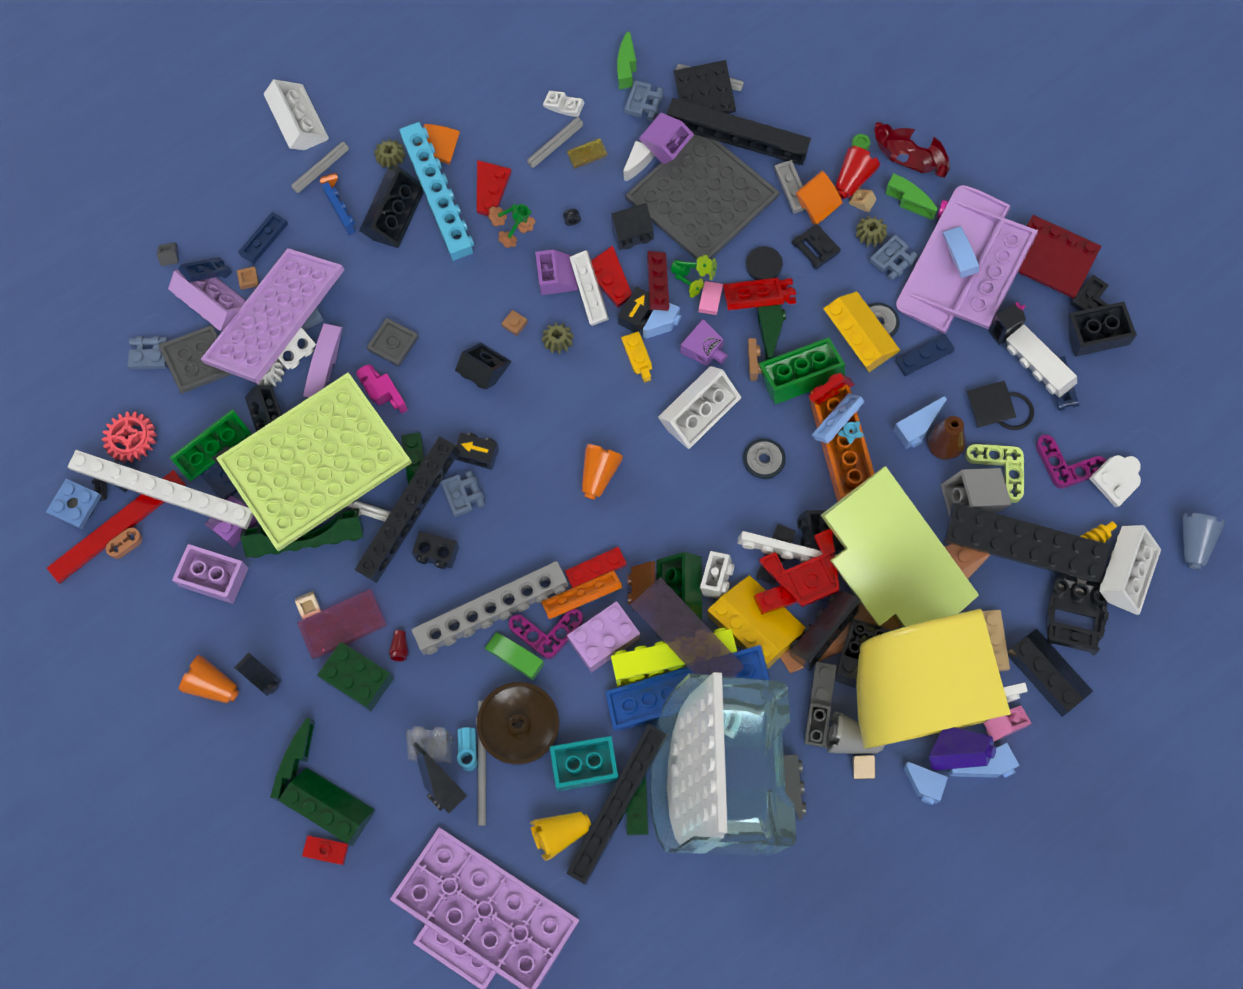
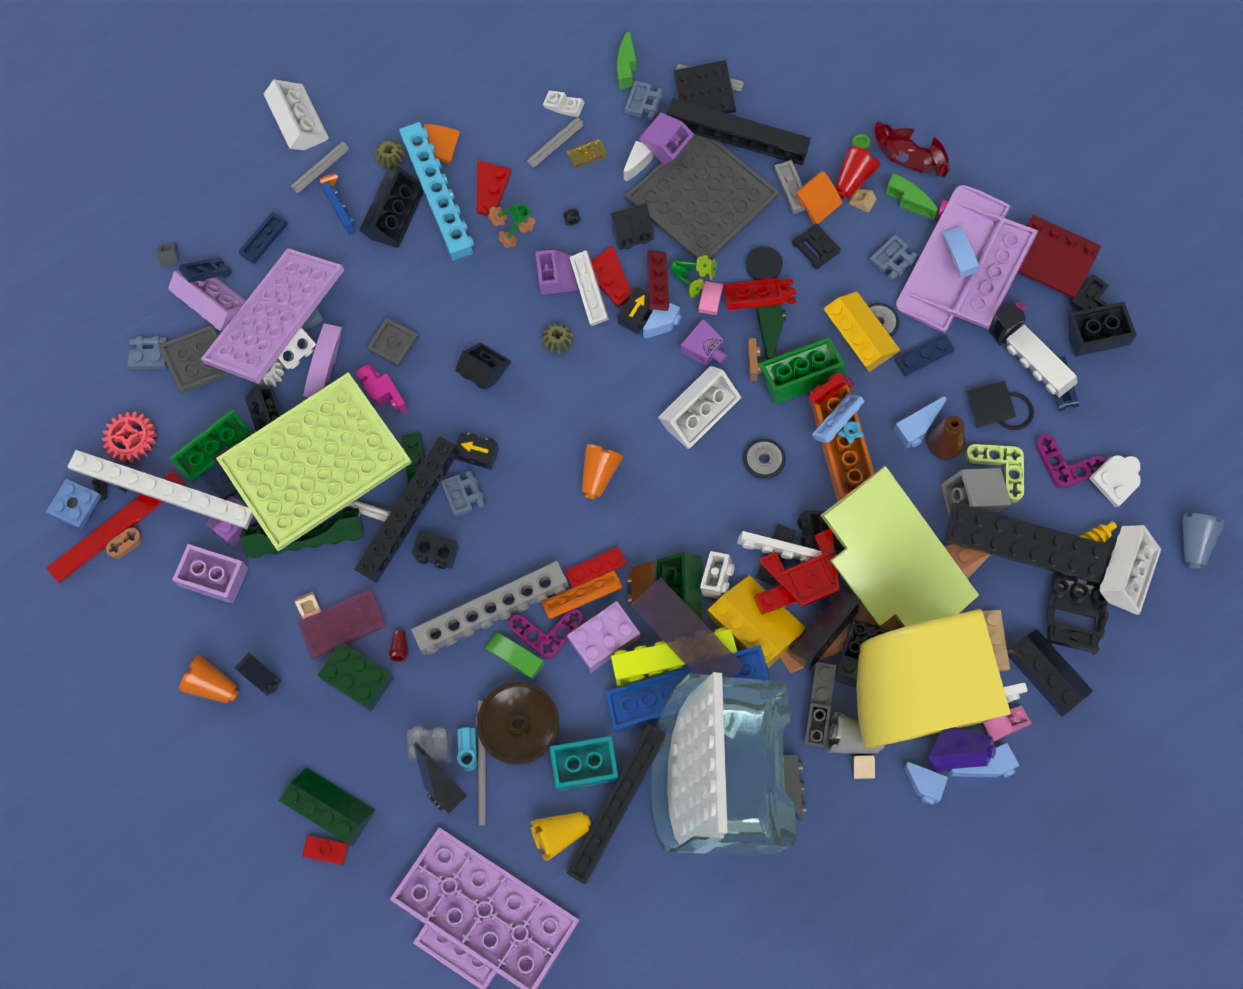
(248, 278): medium nougat plate -> none
(297, 751): dark green slope -> none
(514, 323): medium nougat plate -> none
(637, 355): yellow hinge -> none
(637, 812): dark green plate -> none
(871, 231): olive gear -> none

